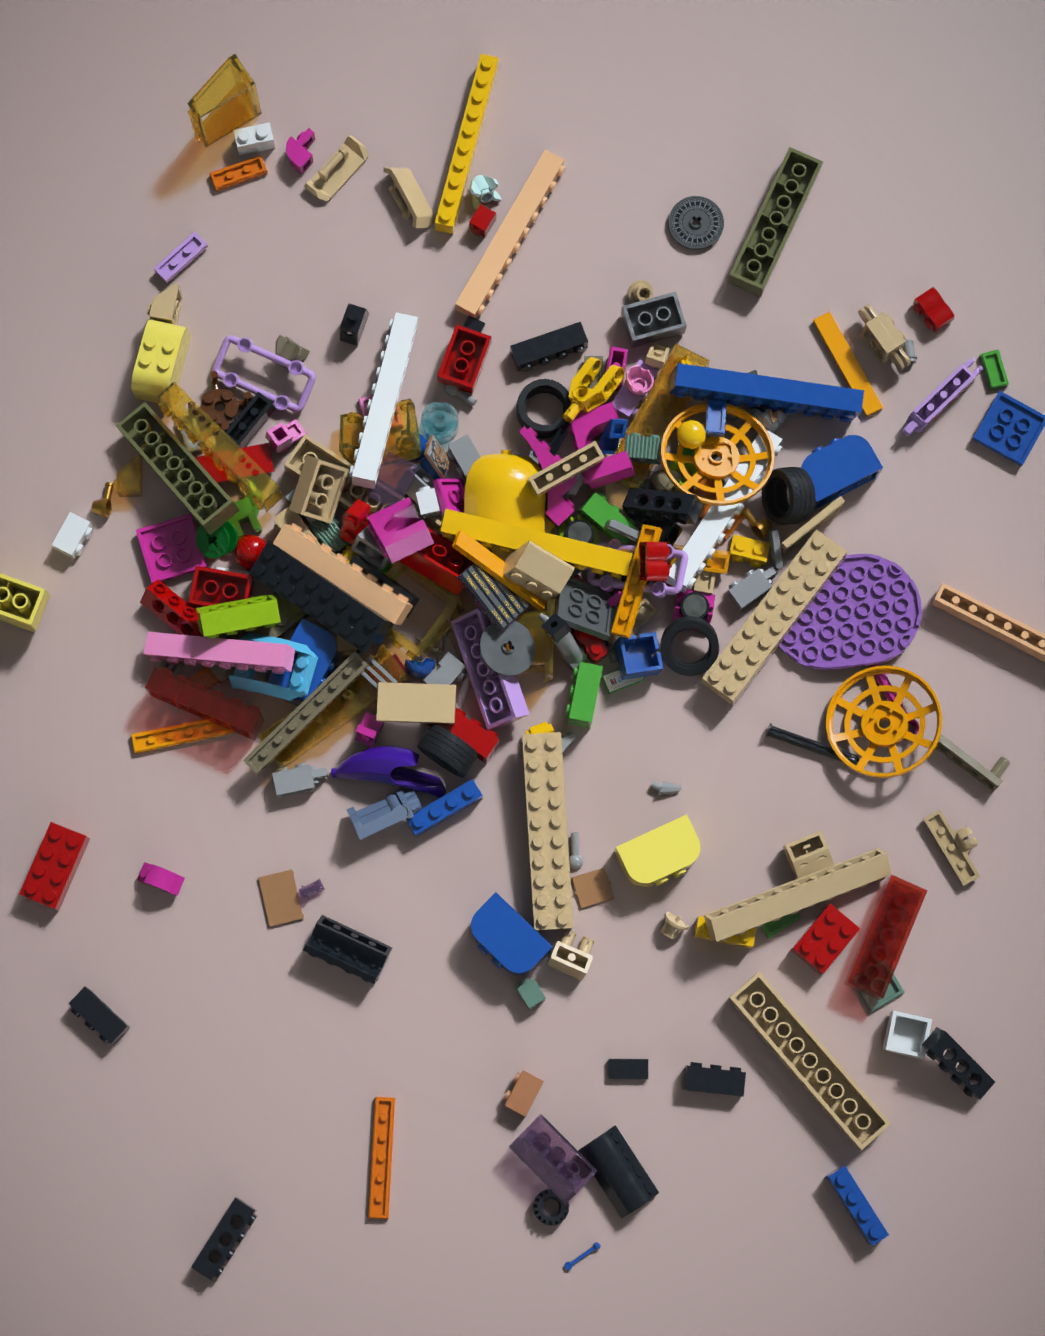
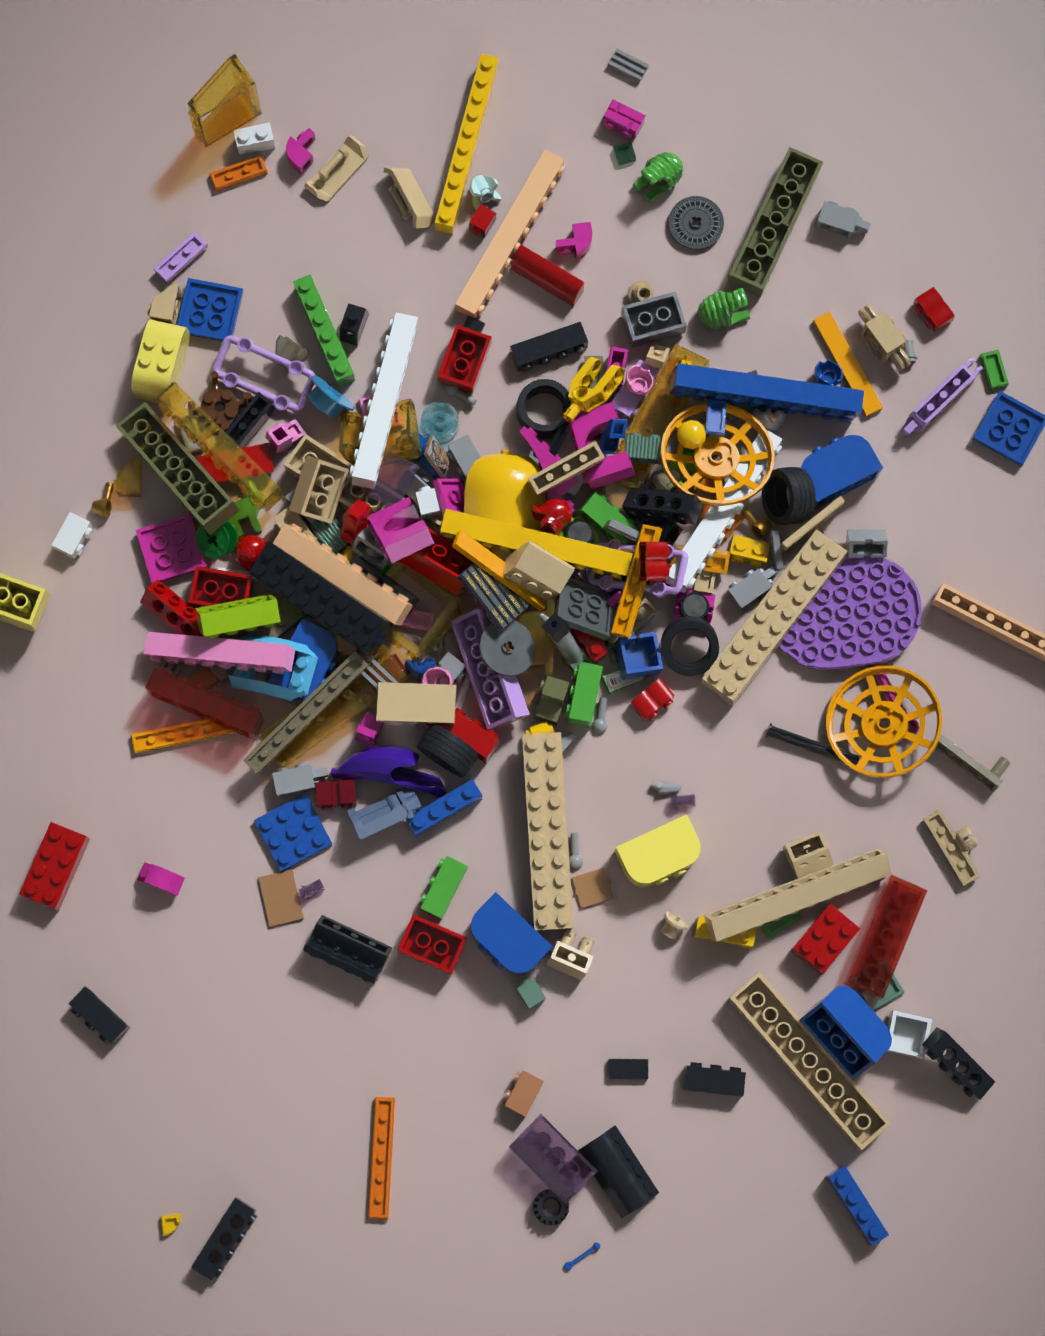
(170, 1223): none -> yellow tile
(210, 309): none -> blue plate
(293, 832): none -> blue plate
(324, 330): none -> bright green brick
(328, 398): none -> dark azure piece
(336, 794): none -> dark red brick
(419, 620): none -> bright pink tile
(432, 944): none -> red brick
(437, 676): none -> bright pink hair
(443, 887): none -> bright green brick
(547, 275): none -> red brick
(553, 515): none -> red hair
(553, 695): none -> olive brick
(579, 243): none -> dark pink brick
(600, 725): none -> light grey bar
(623, 119): none -> dark pink brick
(624, 153): none -> clear green tile
(631, 59): none -> light grey tile
(652, 699): none -> red brick
(661, 167): none -> bright green hair
(682, 801): none -> clear purple pin
(719, 308): none -> bright green hair
(828, 373): none -> blue hair
(841, 220): none -> light grey hinge
(848, 1030): none -> blue brick
(866, 543): none -> light grey brick

